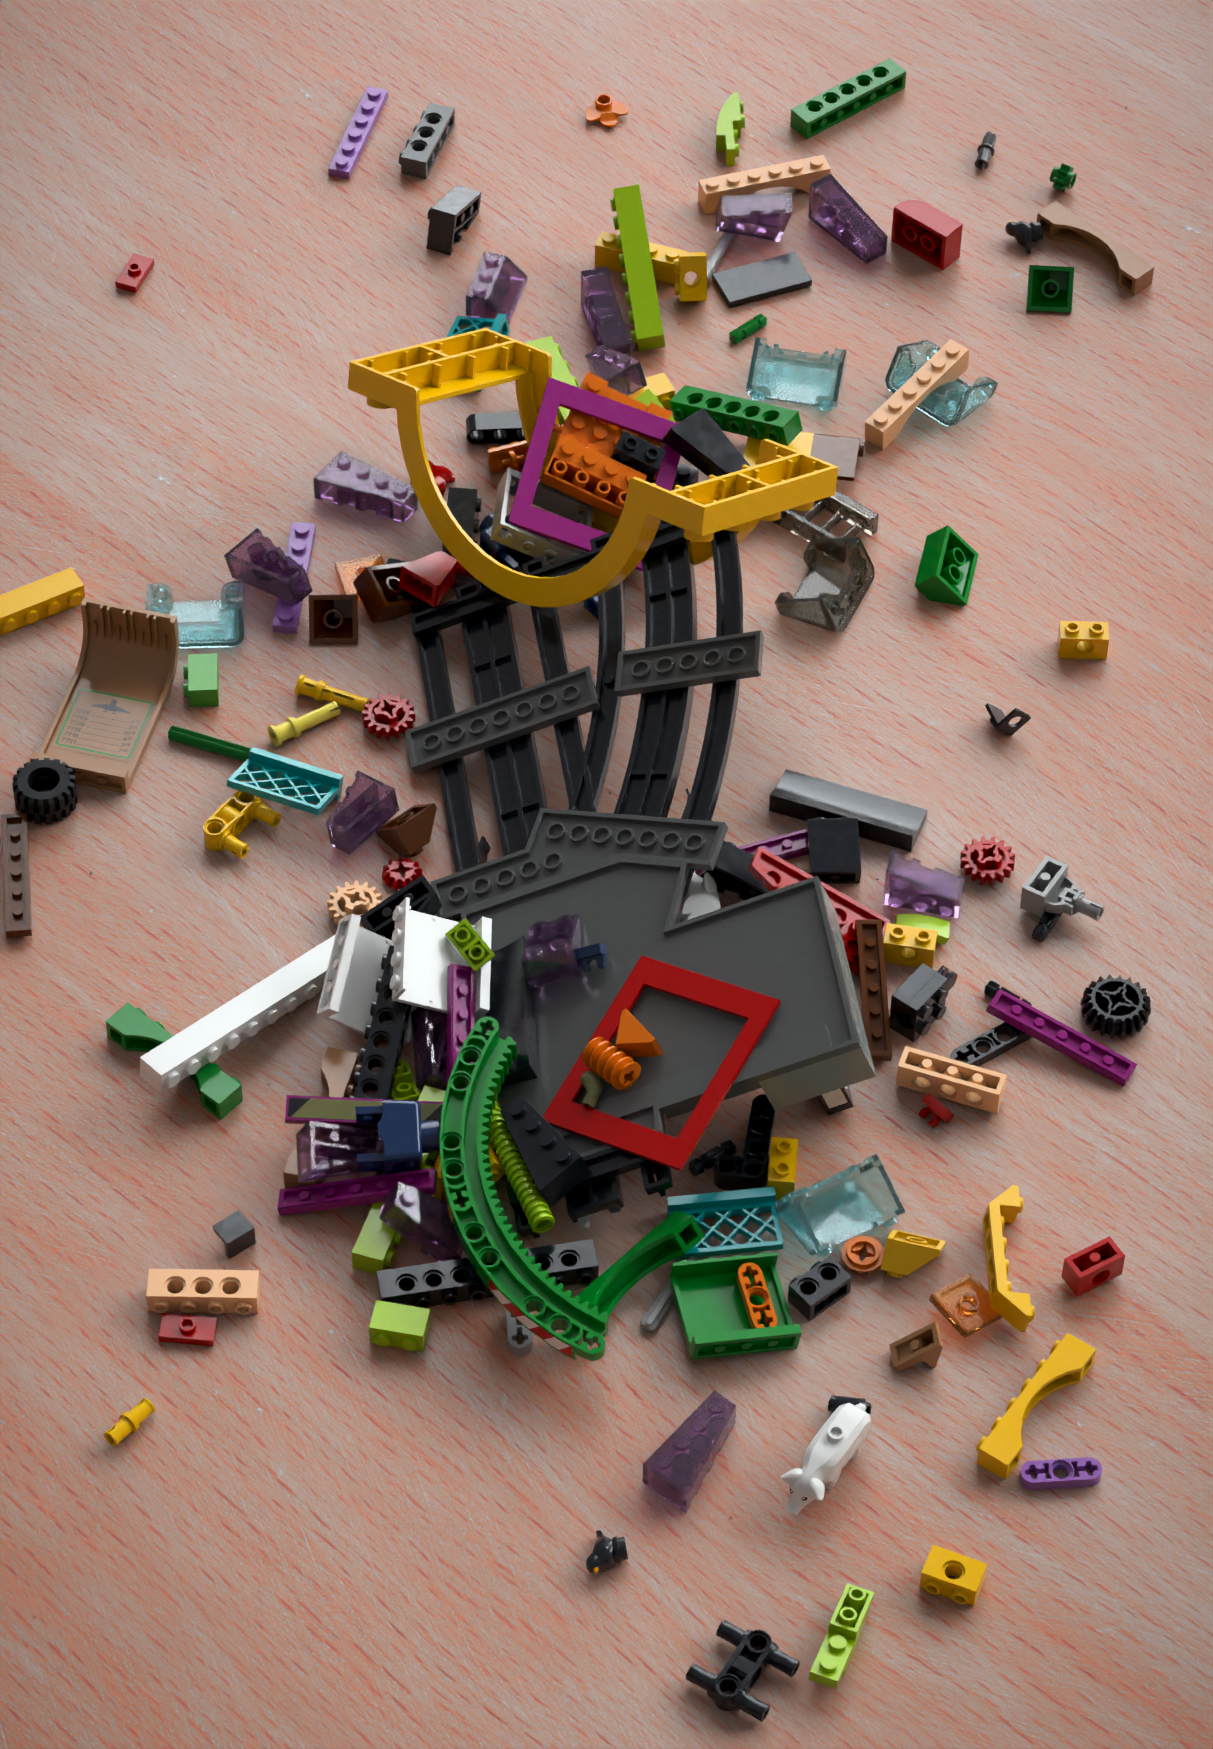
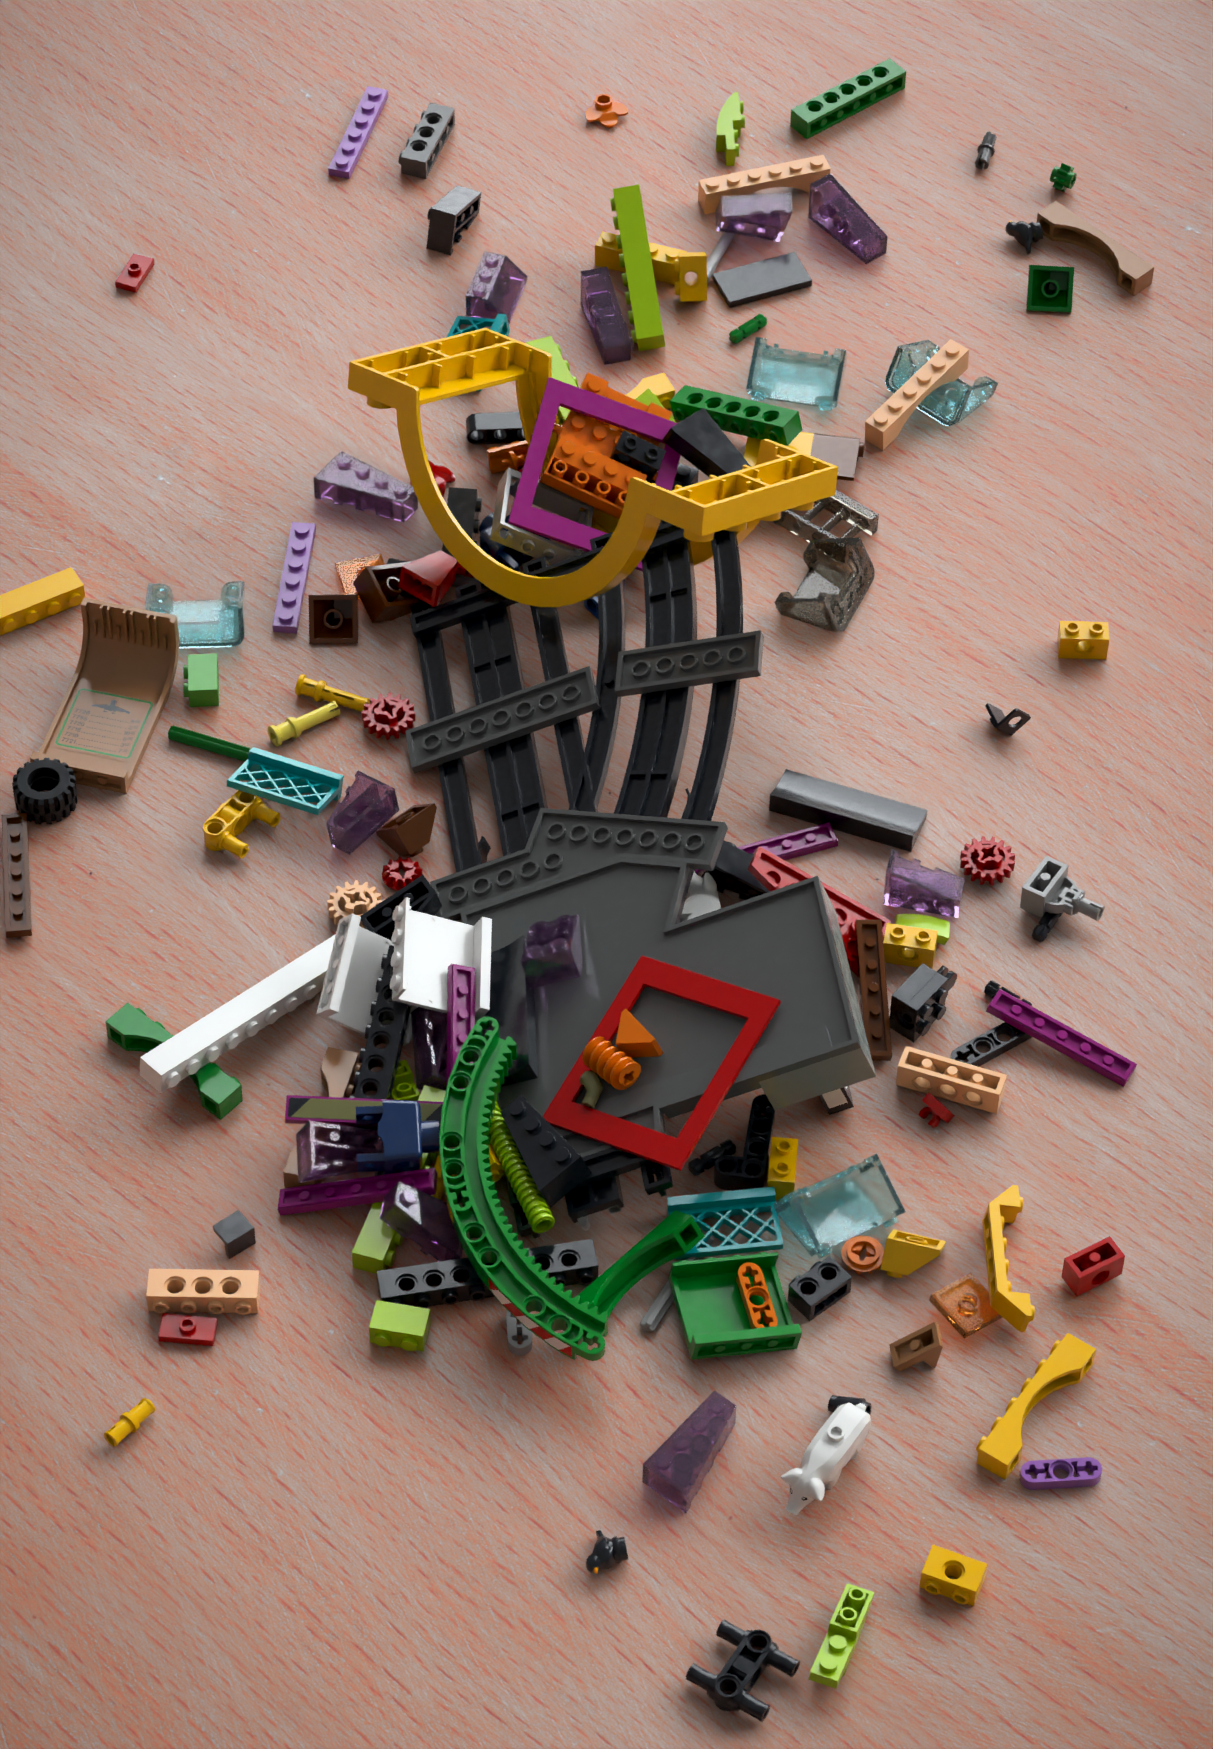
(268, 568): clear purple wedge -> none
(470, 945): lime slope -> none
(589, 953): dark blue tile -> none
(618, 369): wedge -> none
(834, 849): black panel -> none
(927, 232): red brick -> none
(946, 568): green slope -> none
(1115, 1006): black gear -> none

